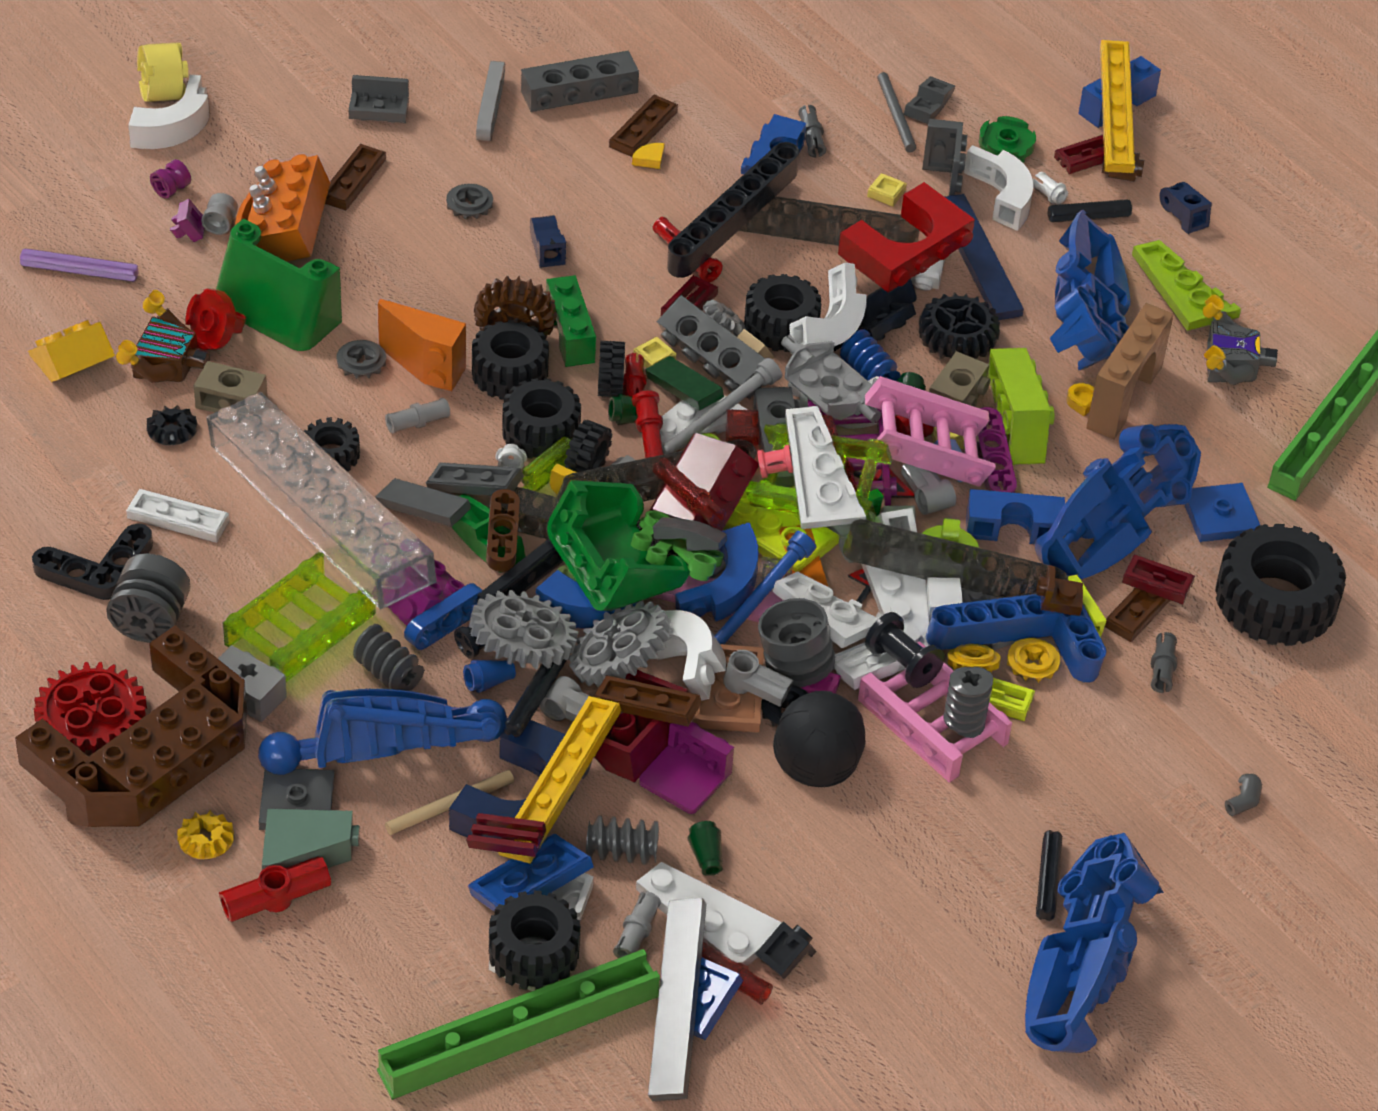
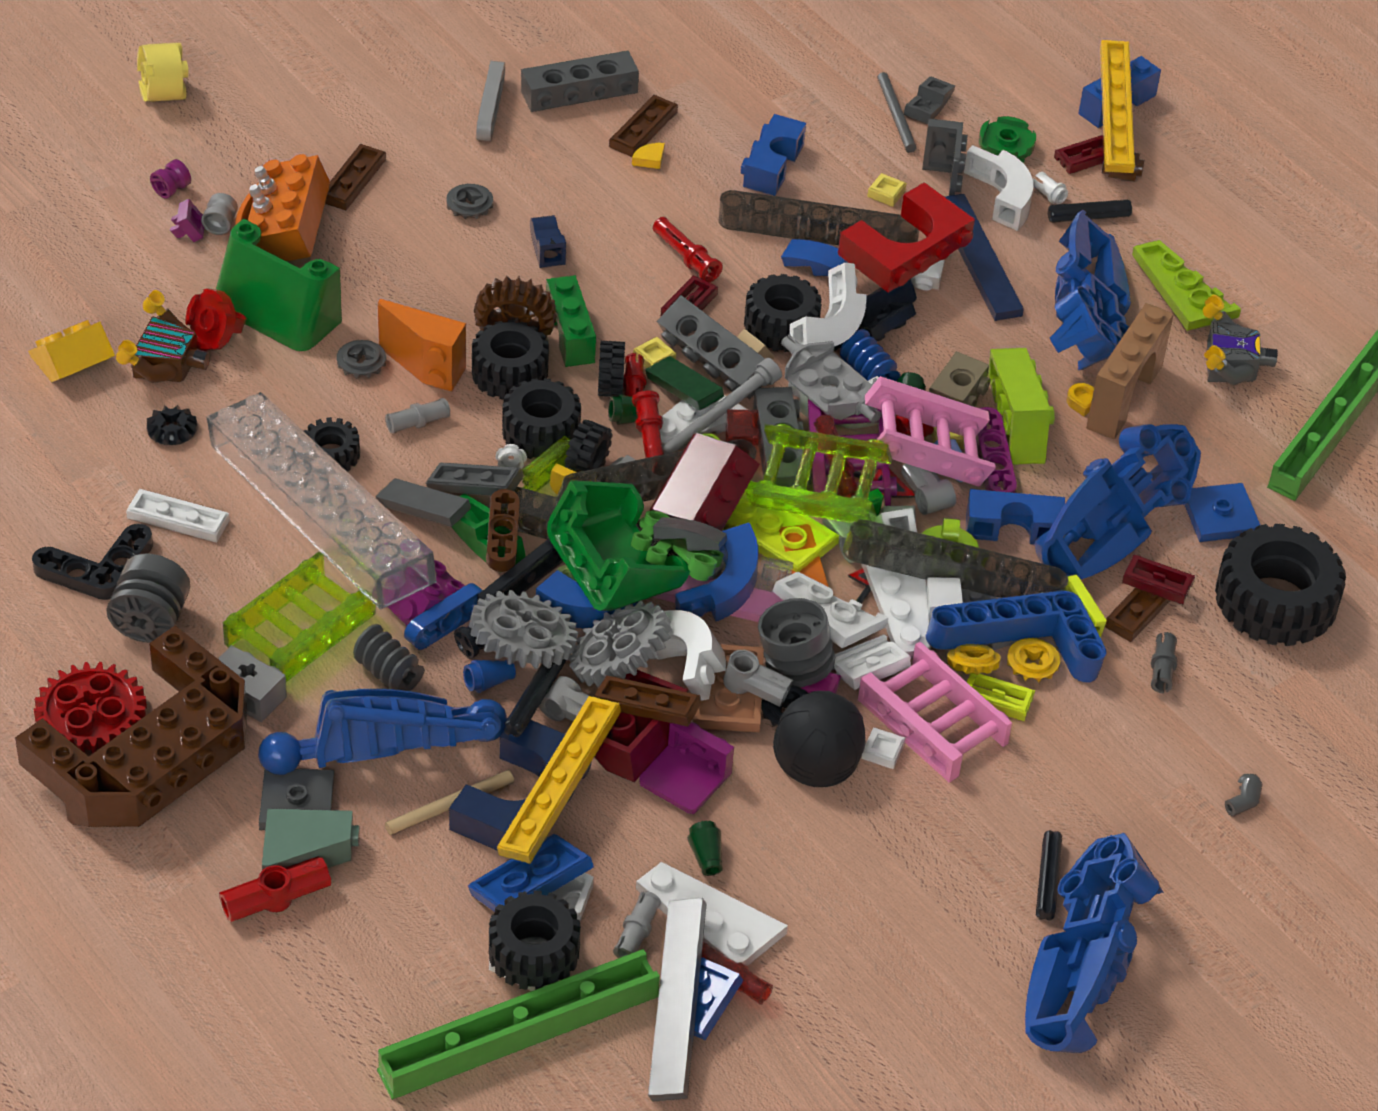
(79, 265): medium lavender axle -> none
(172, 124): white arch -> none
(196, 844): yellow gear -> none
(226, 385): dark tan brick -> none
(379, 99): dark grey bracket -> none
(508, 829): dark red tile -> none
(622, 840): dark grey piece -> none
(697, 498): clear red pin -> none
(724, 316): light grey gear -> none
(732, 210): black beam -> none
(775, 461): coral bush -> none
(785, 949): black bracket -> none
(799, 547): blue piece -> none
(813, 132): dark grey pin -> none
(814, 254): none -> blue slope
(819, 475): white wing -> none
(883, 748): none -> white tile
(920, 663): black piece -> none
(959, 326): black gear -> none
(968, 700): dark grey piece -> none
(1059, 594): reddish brown bracket -> none
(1187, 206): dark blue leg -> none

